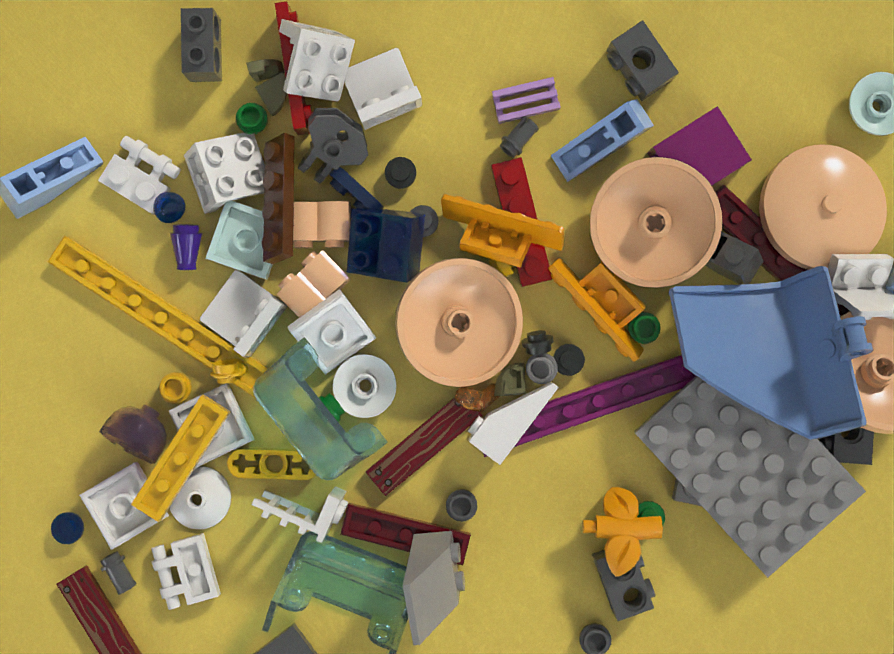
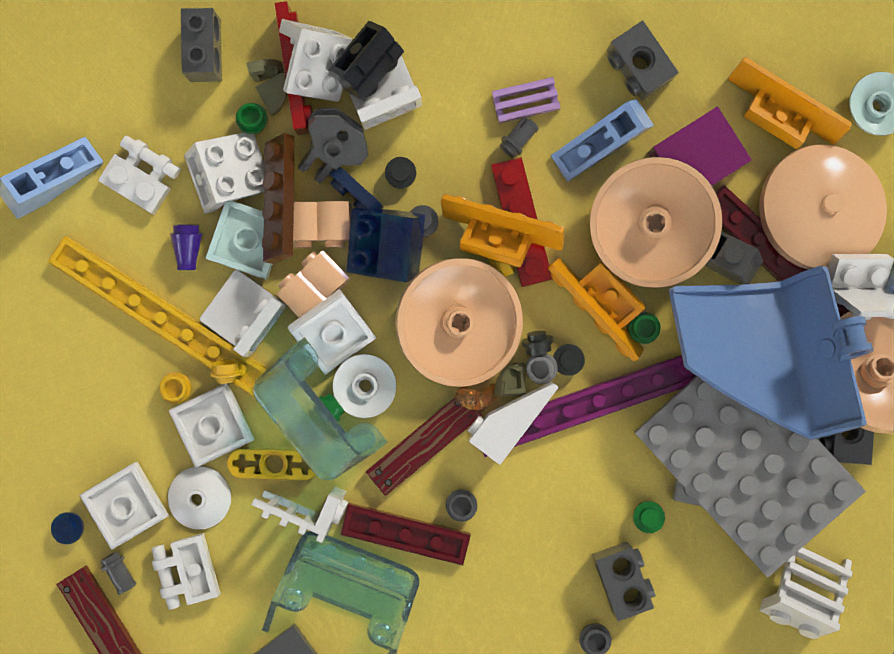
(137, 432): cylinder -> none
(169, 207): clear blue plate -> none
(180, 458): yellow plate -> none
(366, 60): none -> black brick
(431, 582): light grey slope -> none
(623, 529): light orange plant -> none
(785, 109): none -> light orange bracket
(806, 609): none -> white plate

